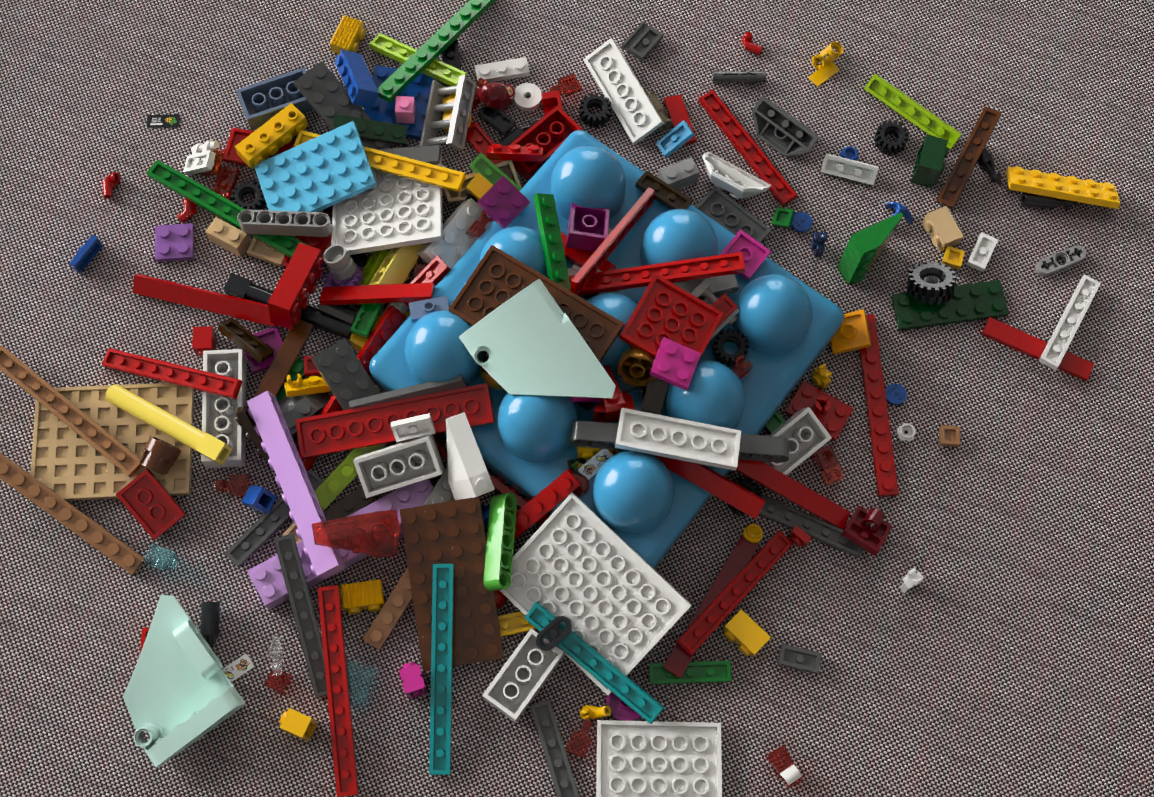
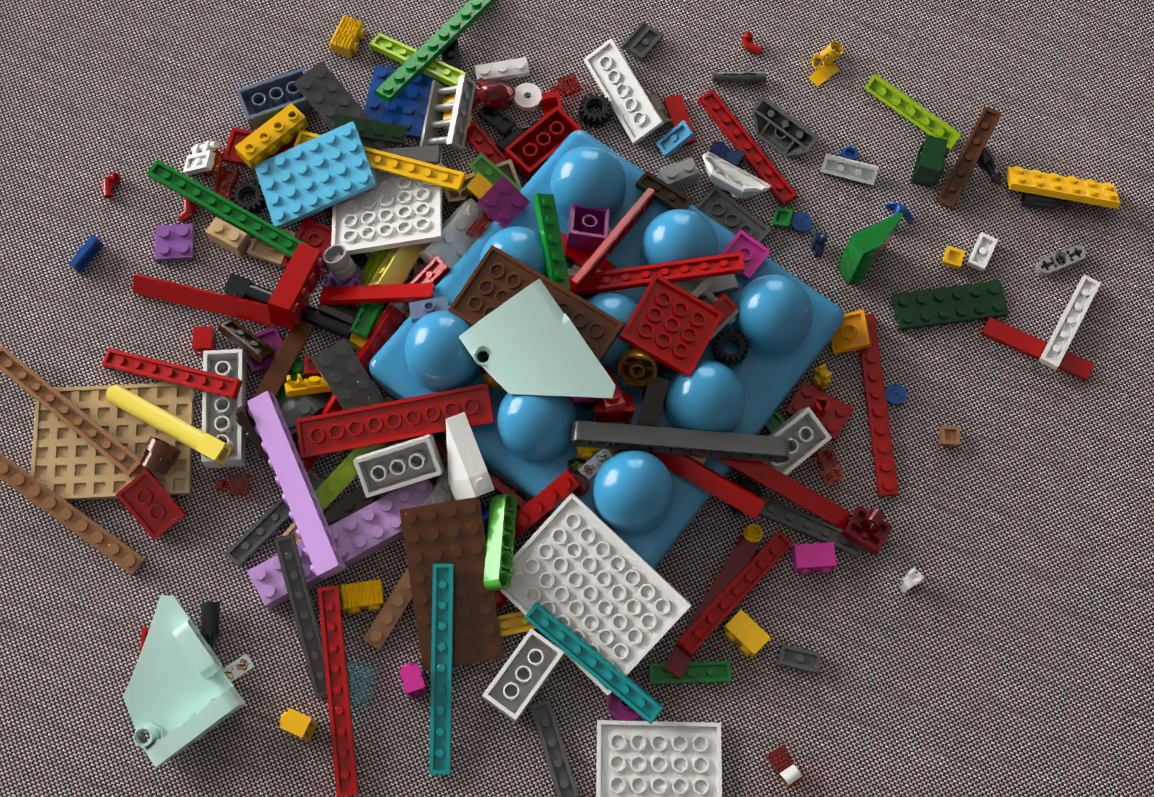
(161, 558): clear light blue brick -> none
(162, 121): black sticker -> none
(259, 499): blue brick -> none
(276, 652): clear plate -> none
(278, 683): clear red plate -> none
(292, 219): light grey beam -> none
(356, 78): blue brick -> none
(365, 533): clear red wedge -> none
(405, 109): bright pink brick -> none
(411, 391): dark grey tile -> none
(413, 427): white plate -> none
(515, 153): red plate -> none
(554, 632): black plate -> none
(579, 741): clear red plate -> none
(594, 712): yellow arm -> none
(675, 363): dark pink plate -> none
(678, 439): white plate -> none
(719, 149): none -> leg
(742, 368): clear red plate -> none
(799, 537): red plate -> none
(814, 558): none -> dark pink brick
(898, 131): black tyre -> none
(906, 427): white plate -> none
(931, 282): black bush -> none
(942, 228): tan brick -> none

